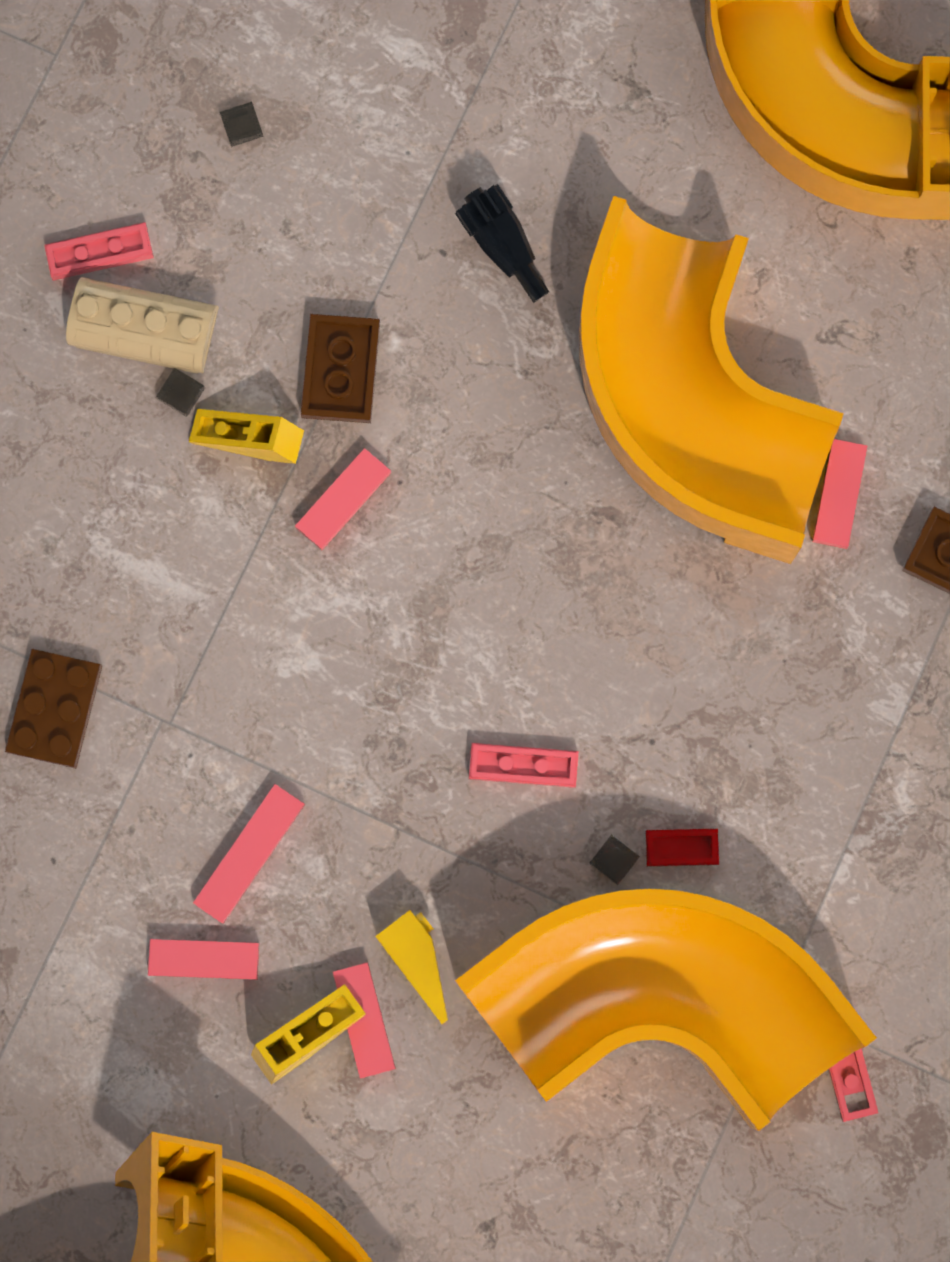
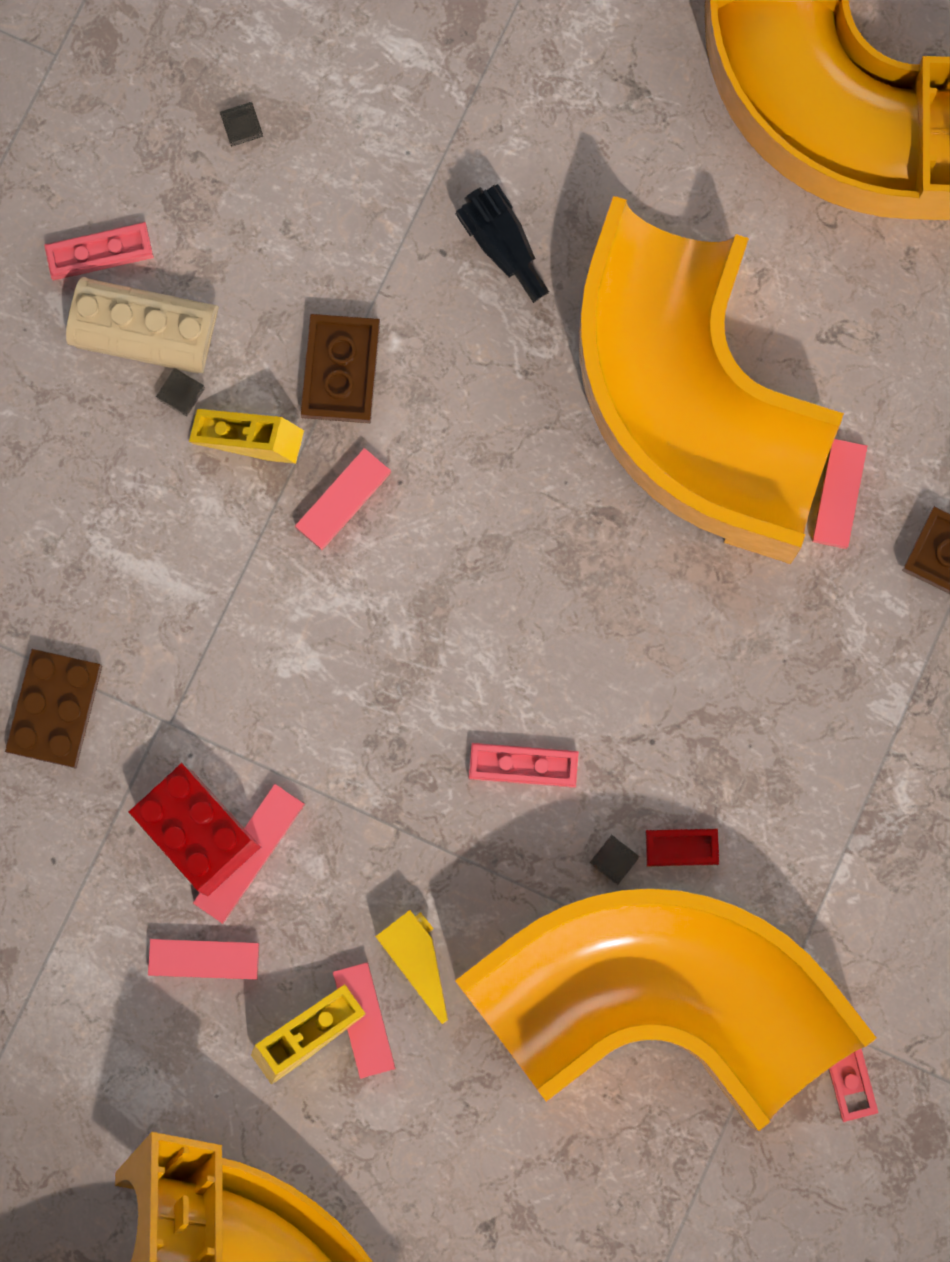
(194, 829): none -> red brick

